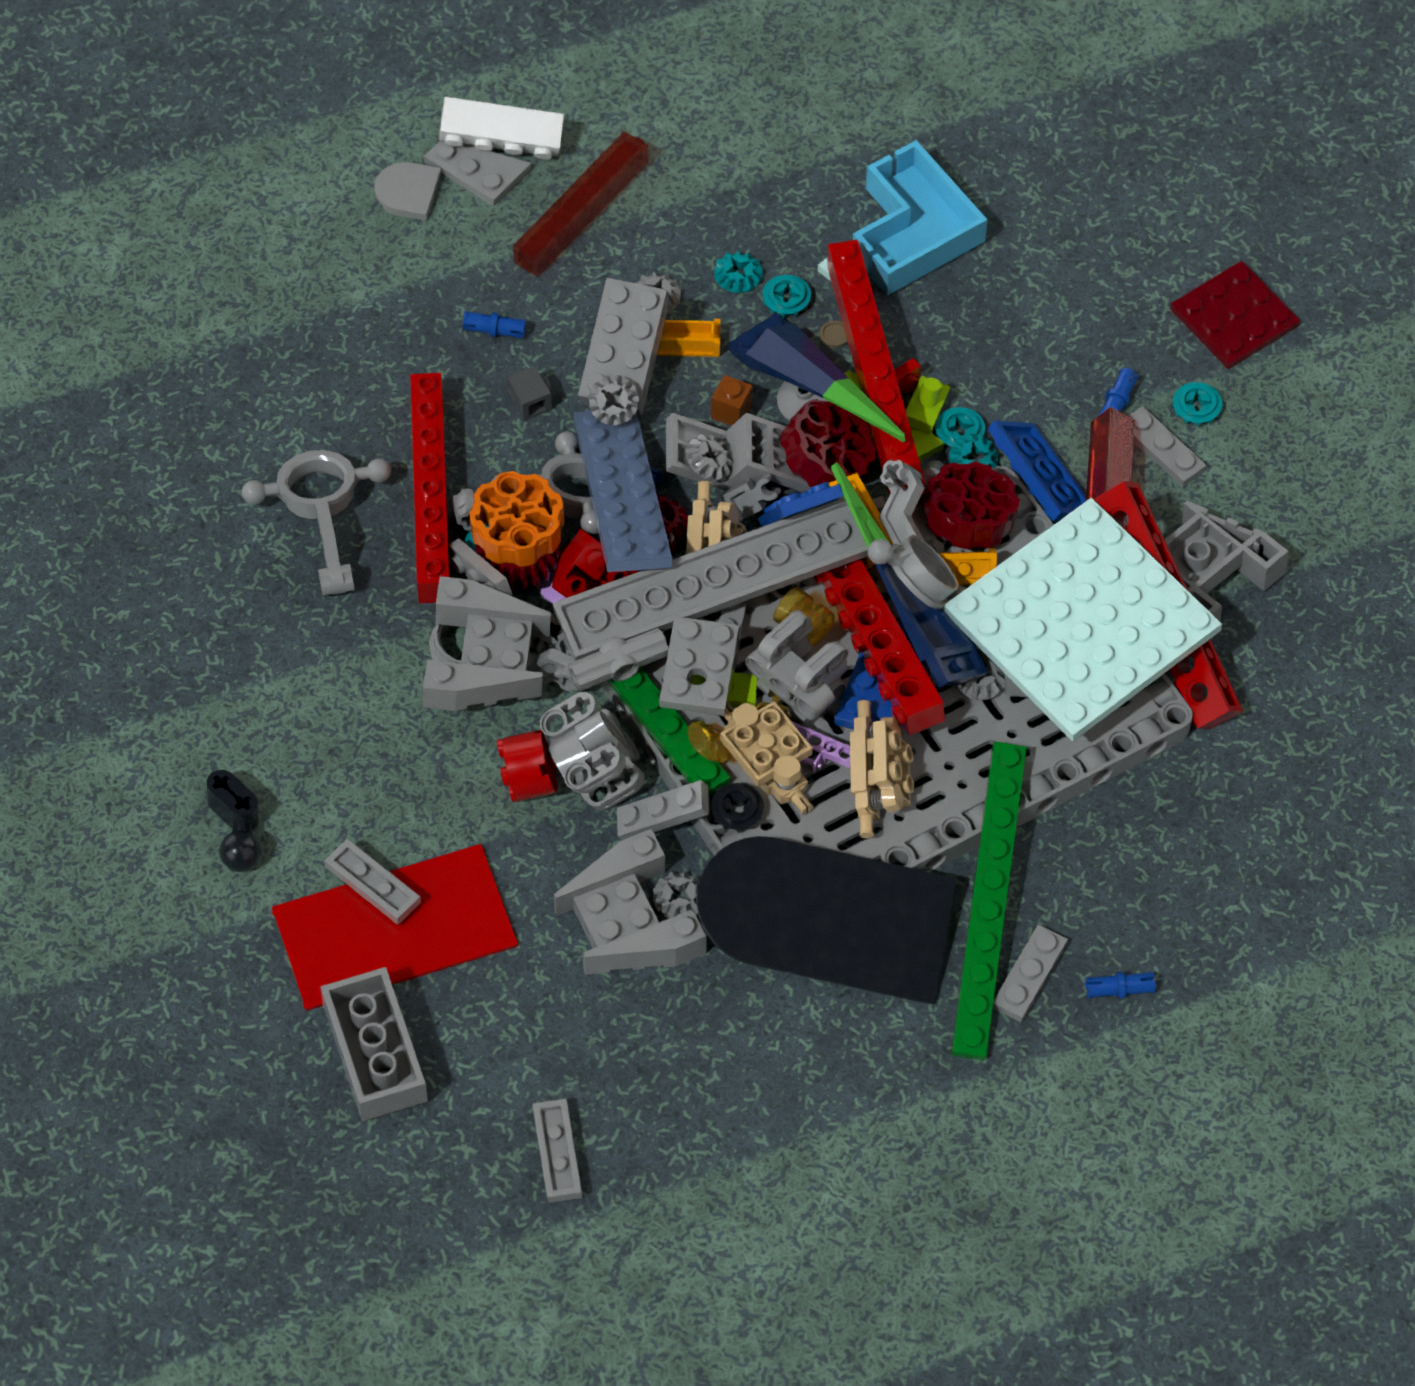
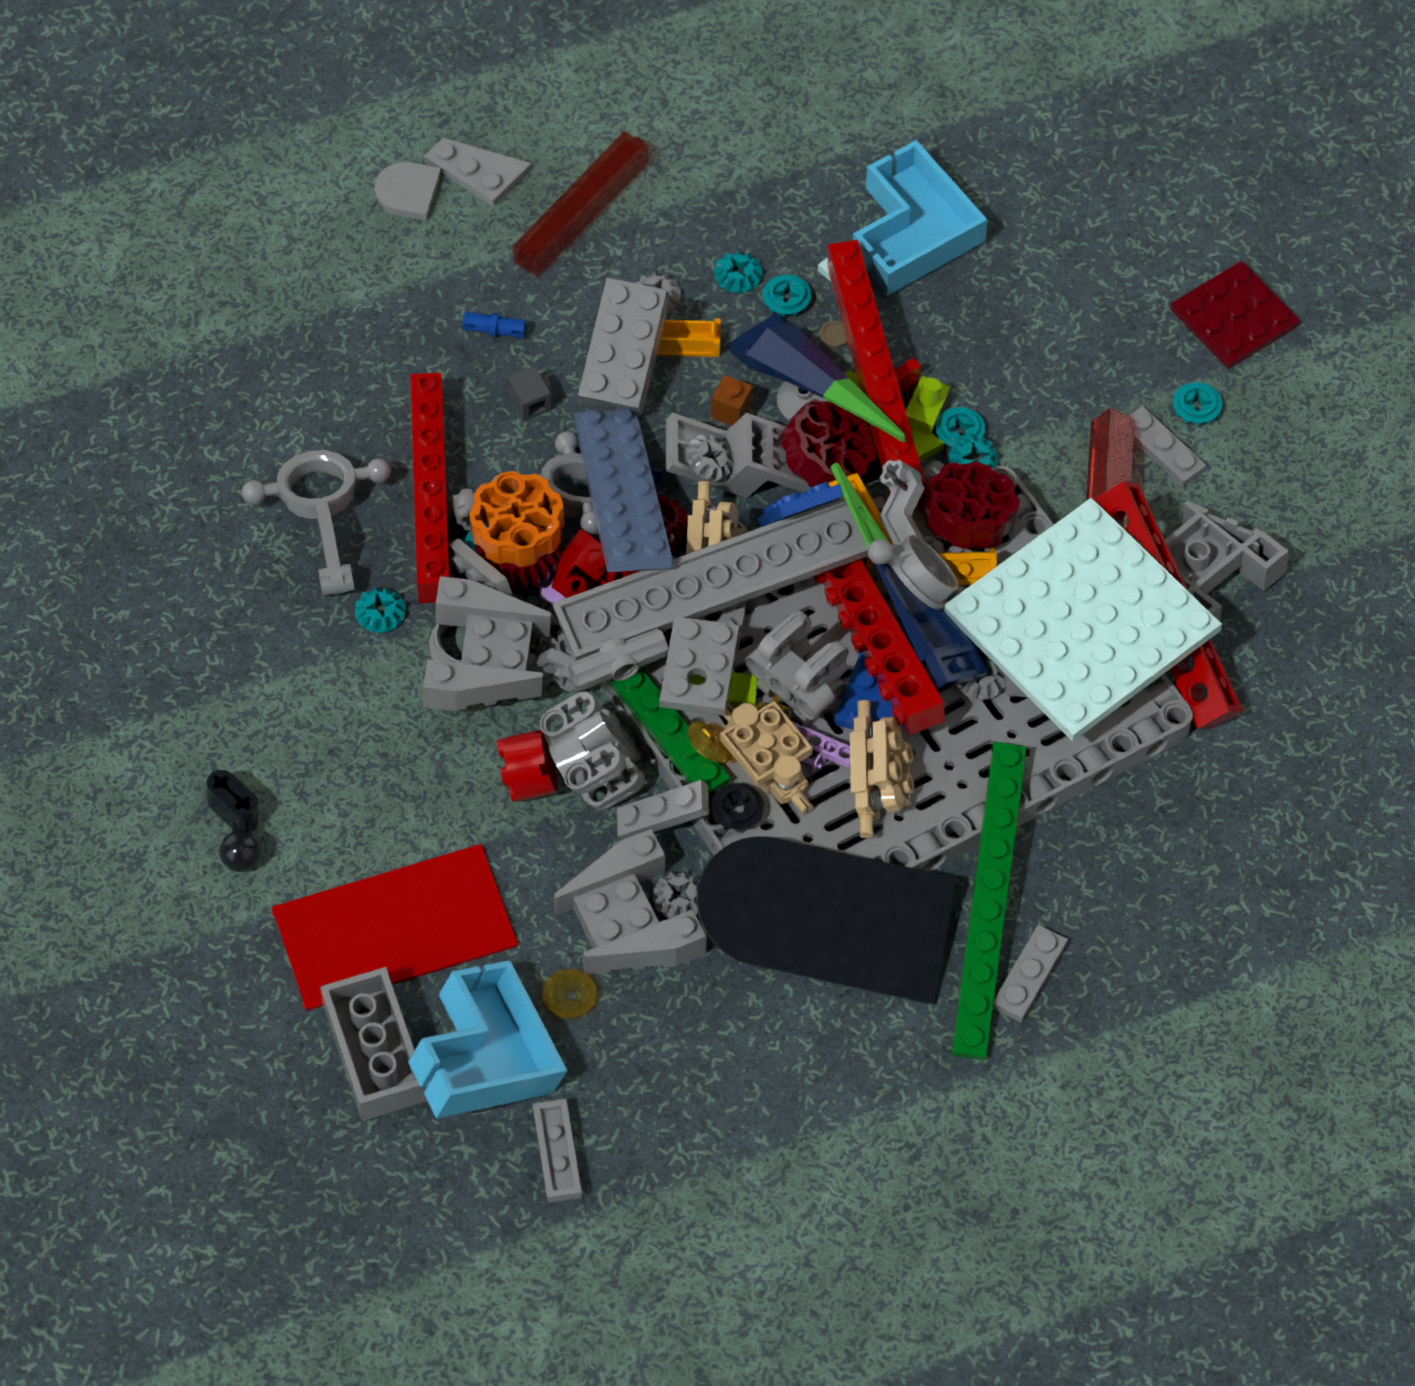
(371, 619): none -> teal gear
(372, 881): light grey plate -> none
(498, 1045): none -> medium azure piece
(500, 128): white wedge -> none
(571, 981): none -> clear yellow gear
(614, 415): light grey gear -> none
(750, 497): light grey plate -> none
(821, 616): clear yellow wheel -> none
(1039, 467): blue plate -> none
(1119, 394): blue pin -> none
(1120, 985): blue pin -> none

